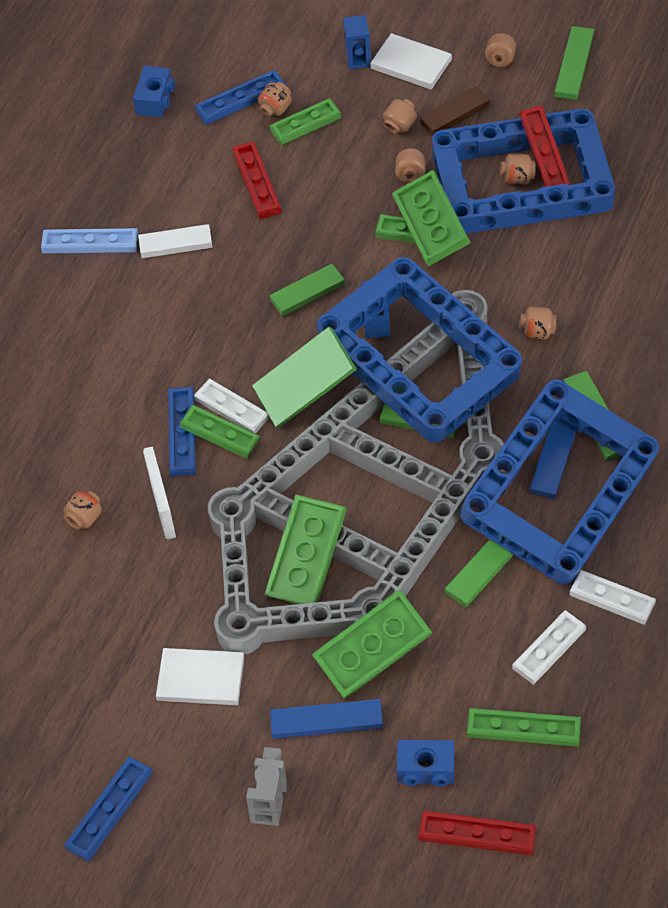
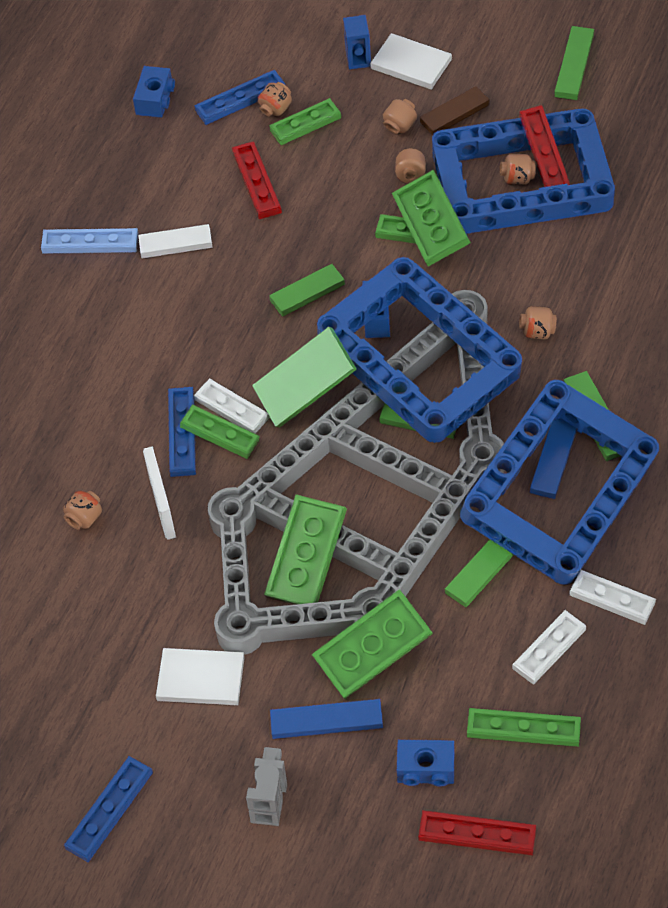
(500, 50): nougat head -> none

